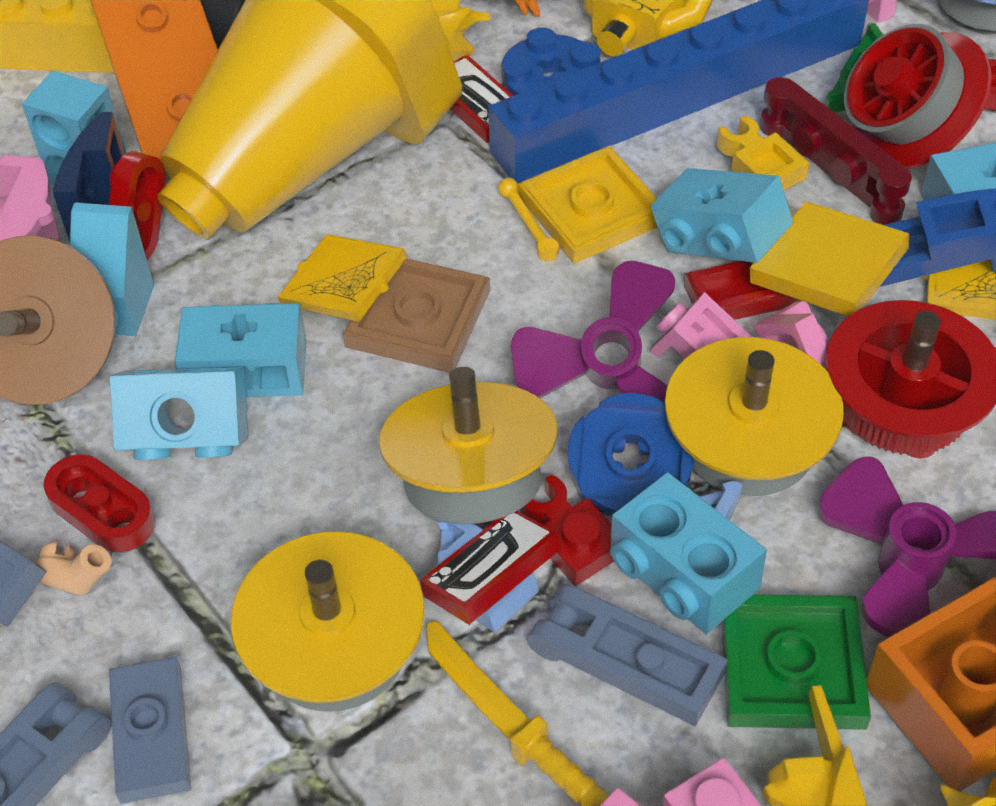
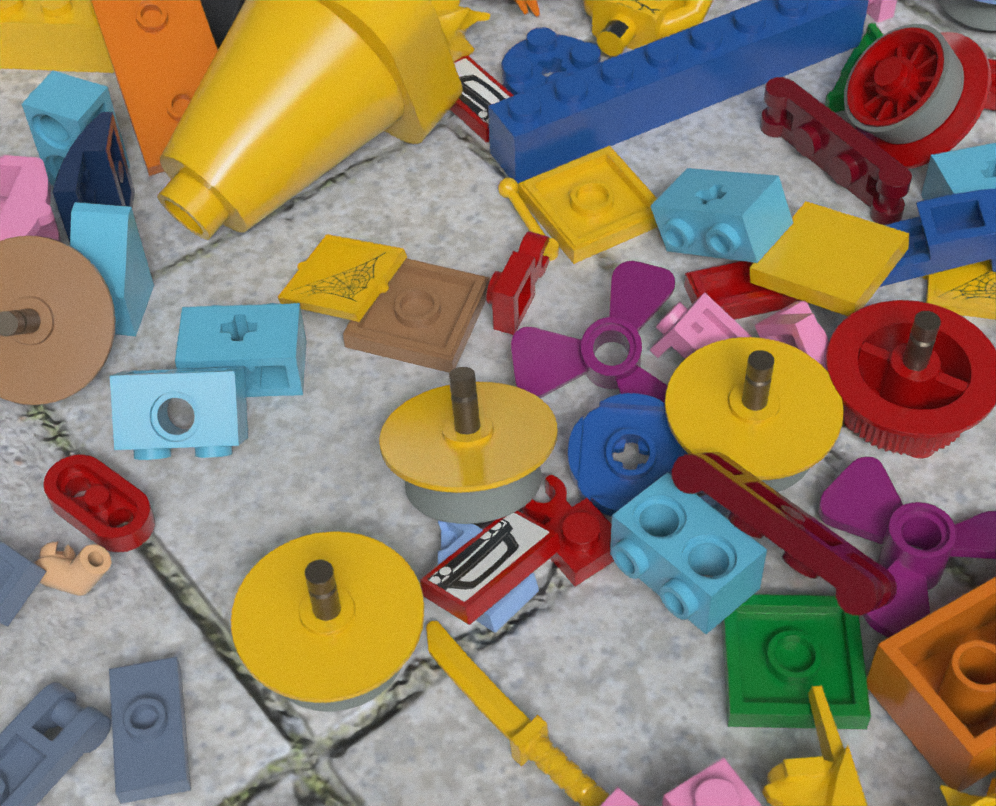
(135, 184): red plate -> none
(514, 287): none -> red plate
(629, 653): sand blue plate -> none
(762, 155): yellow plate -> none
(806, 542): none -> dark red plate

